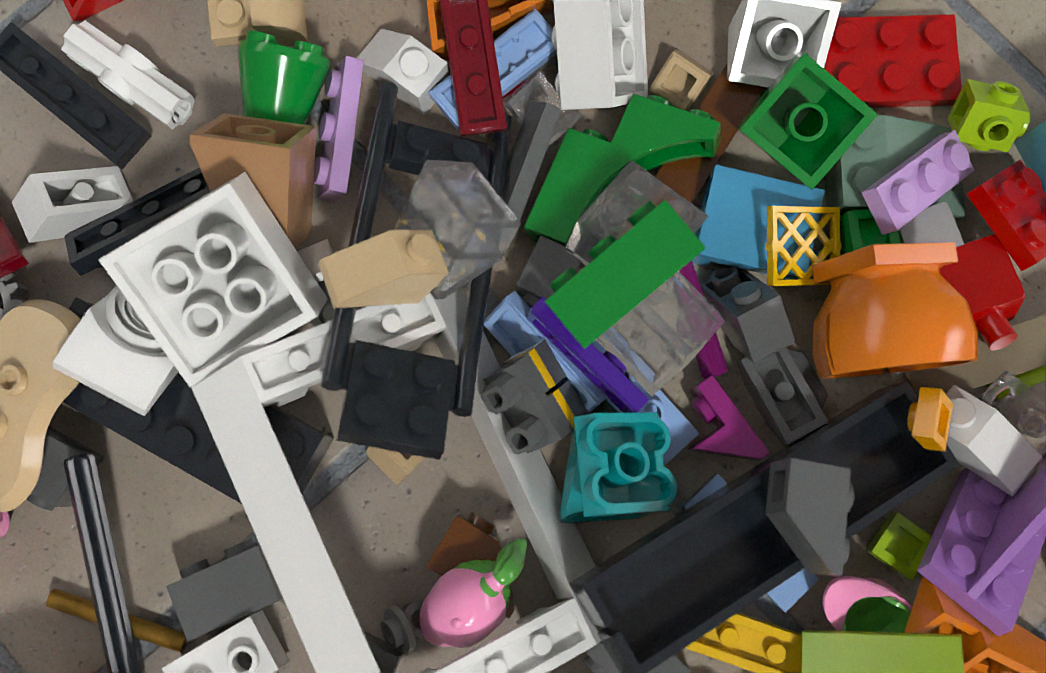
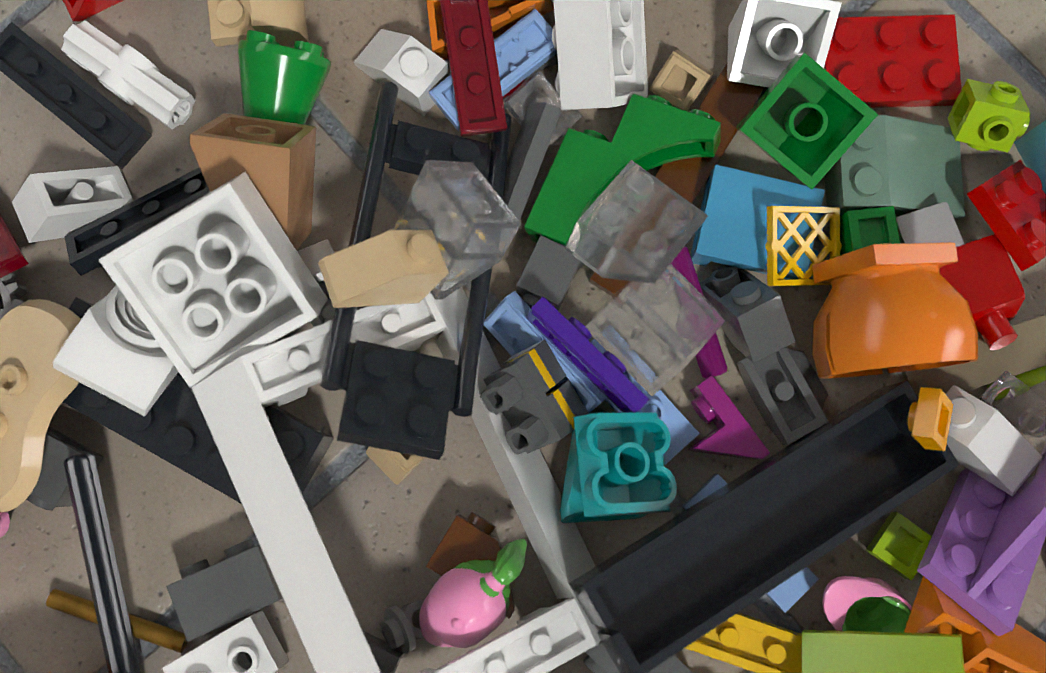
(338, 129): lavender plate -> none
(623, 271): green brick -> none
(810, 511): dark grey slope -> none
(918, 182): lavender plate -> none

